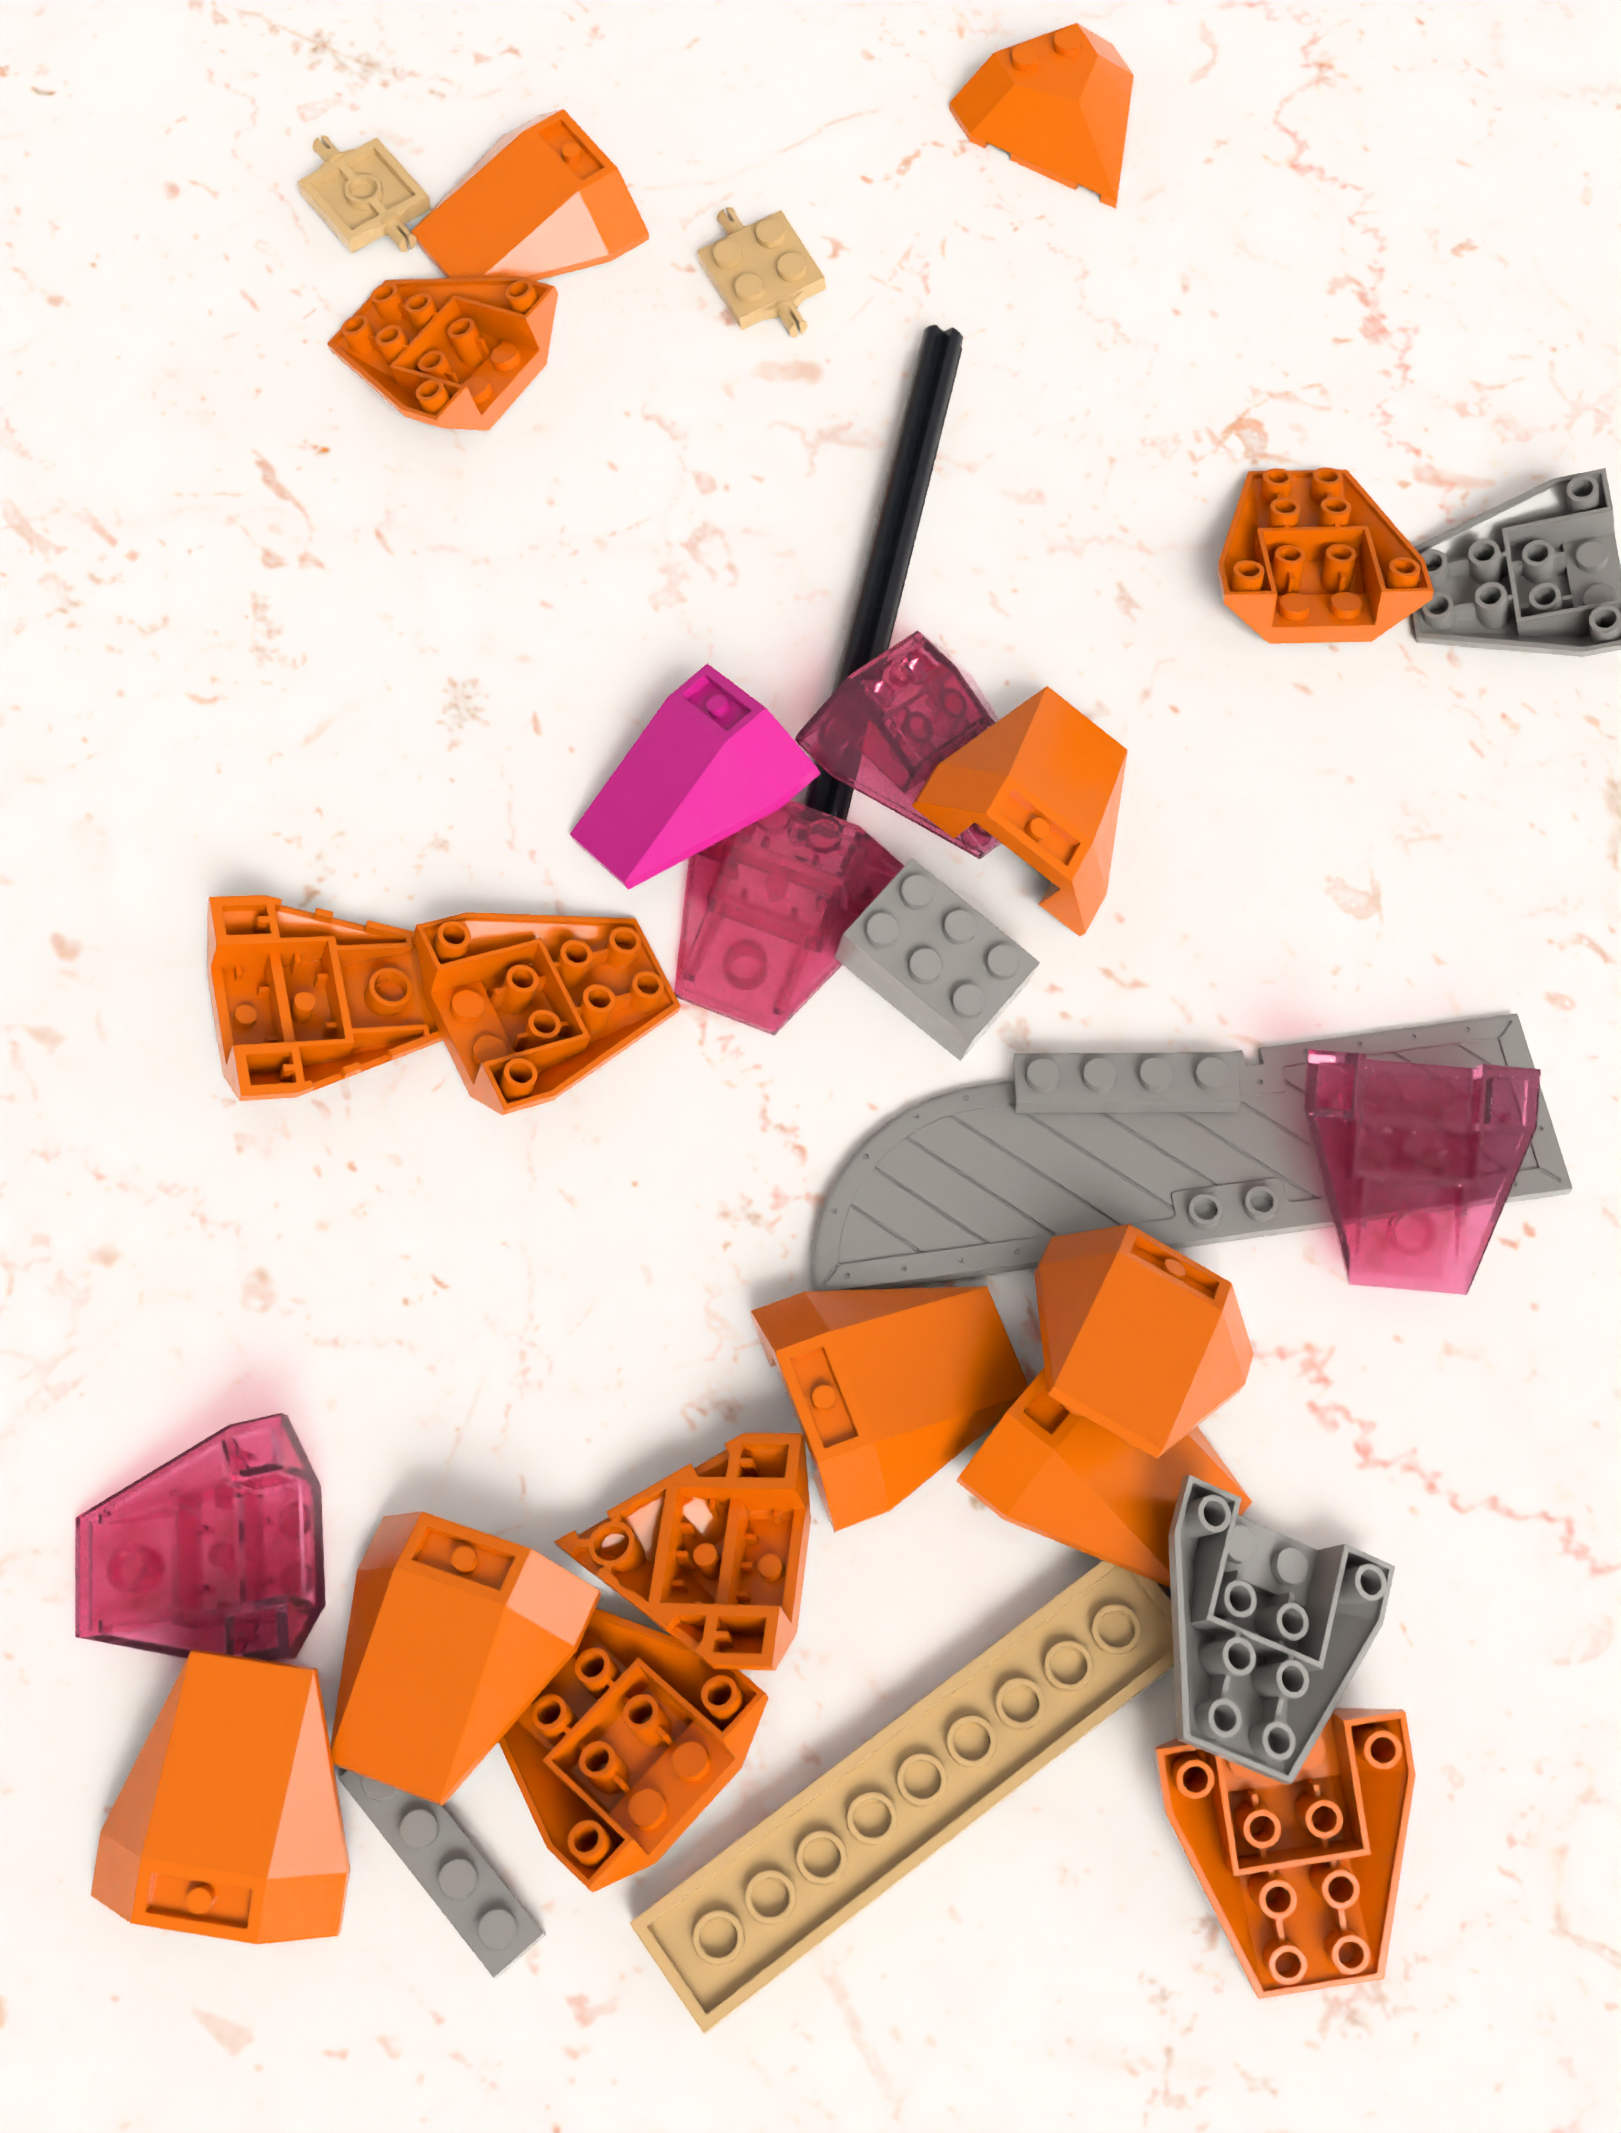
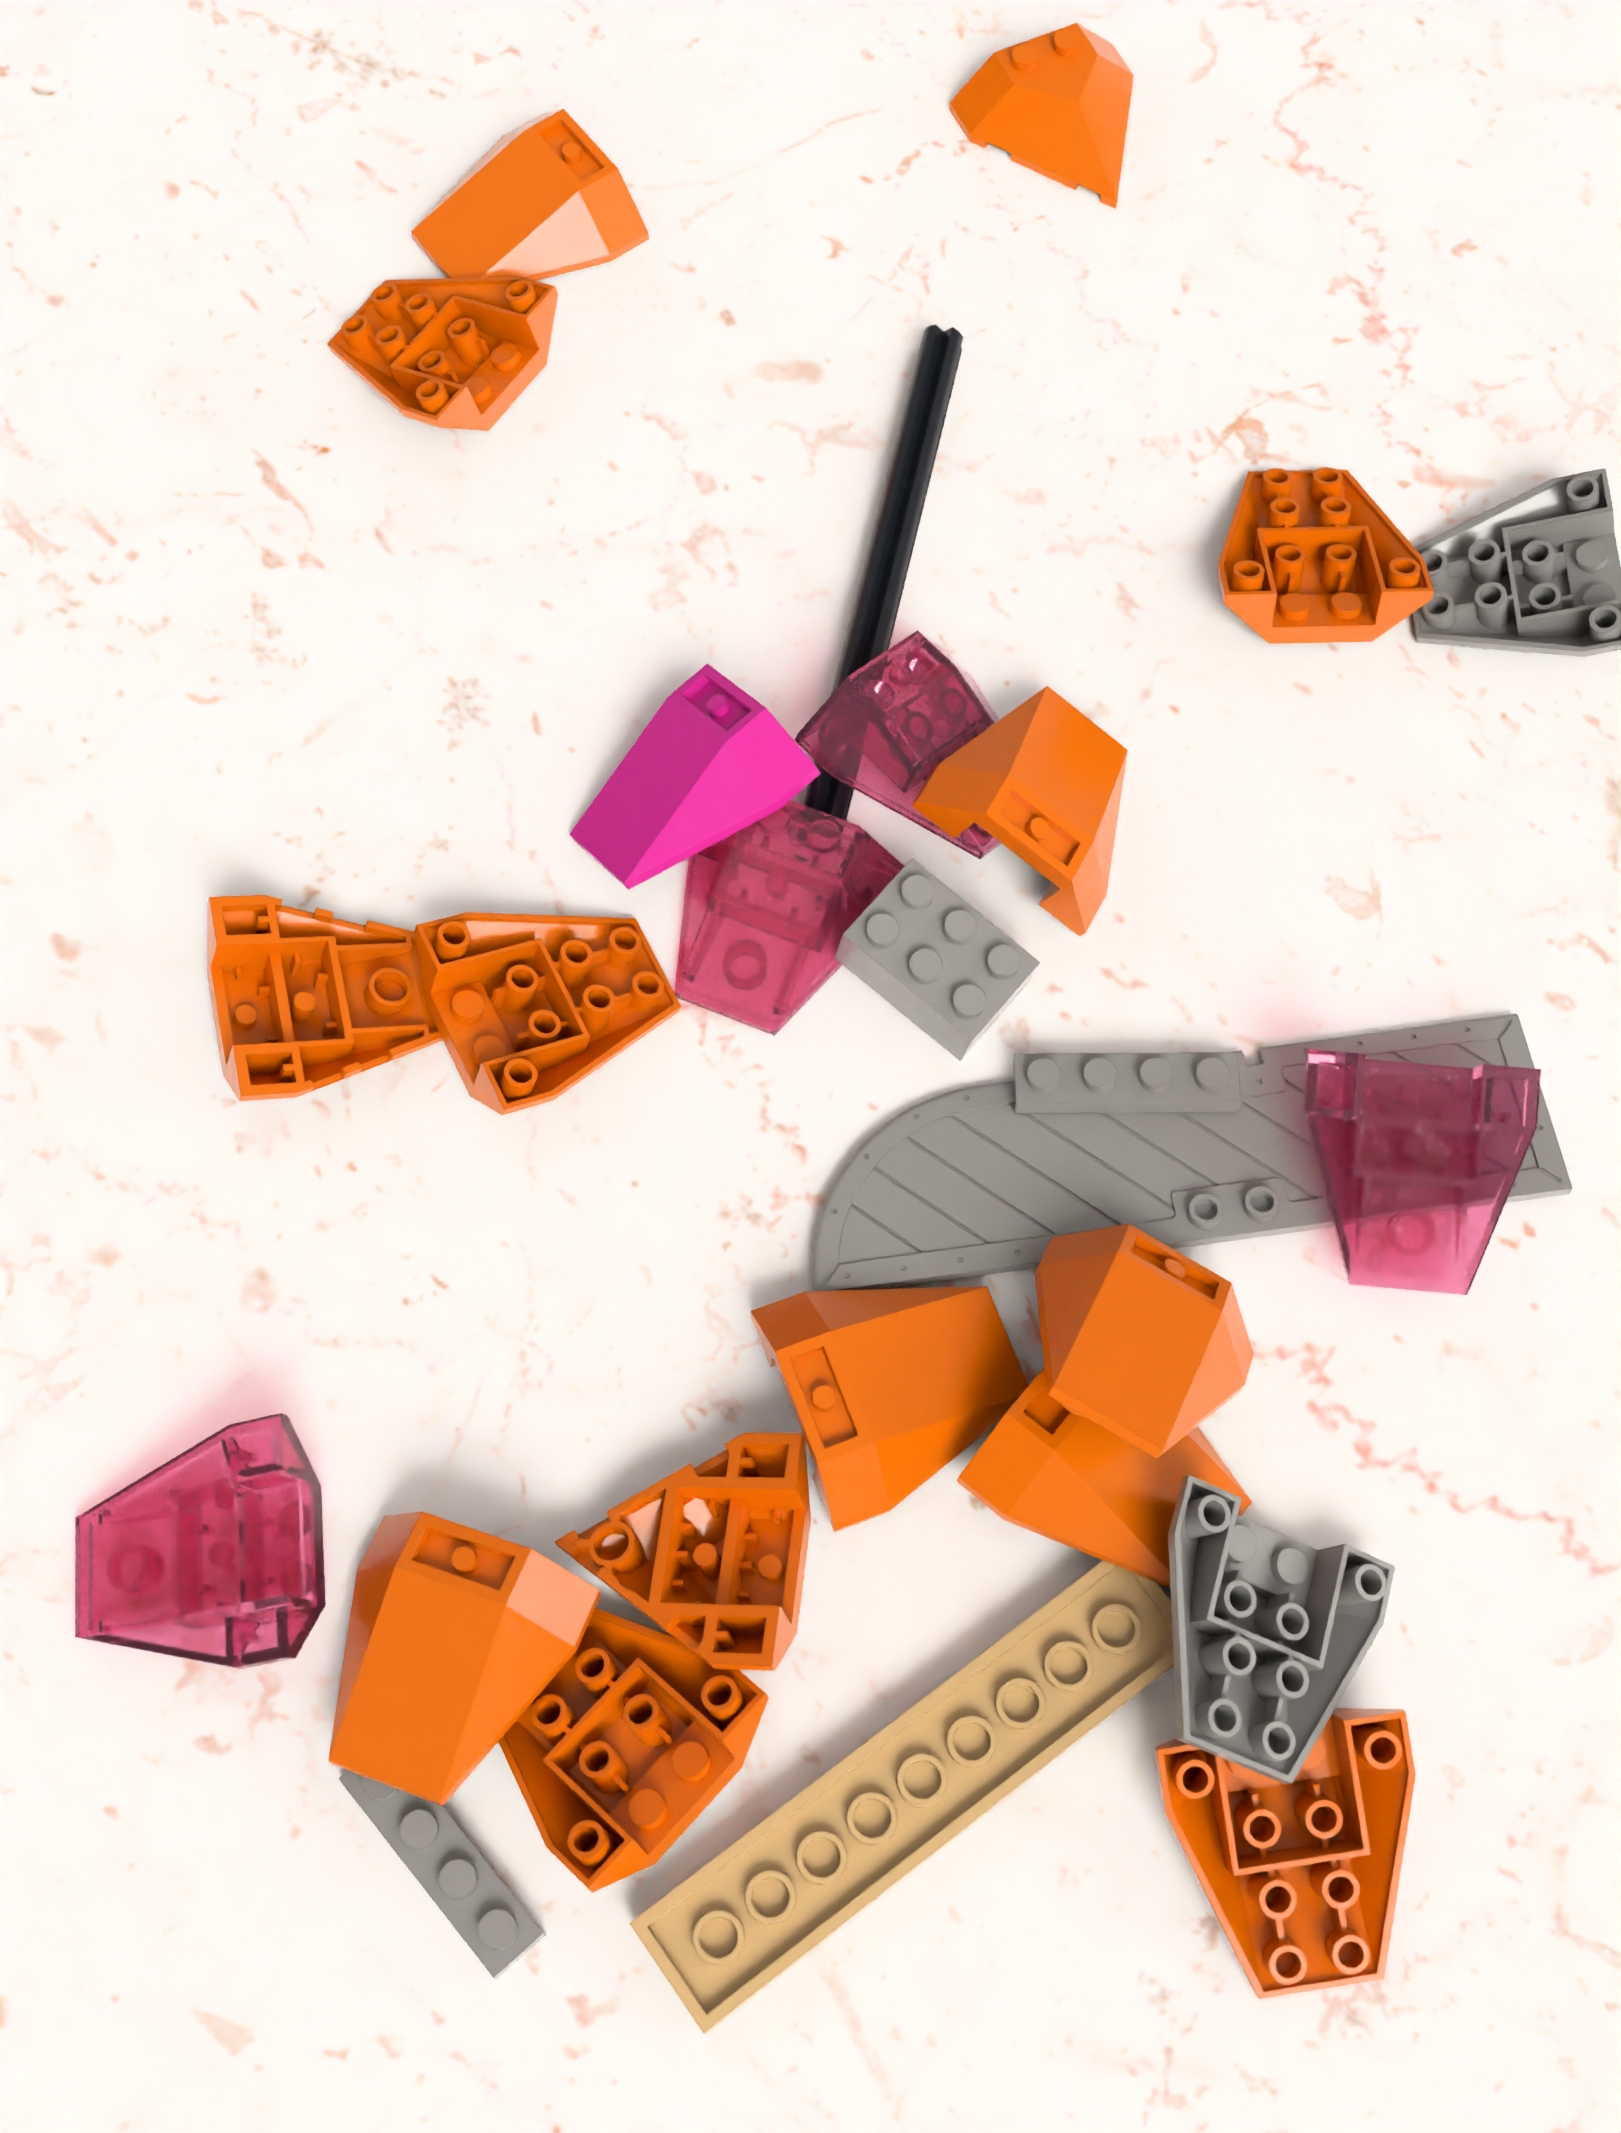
(231, 1810): orange wedge -> none
(364, 194): tan plate -> none
(761, 270): tan plate -> none

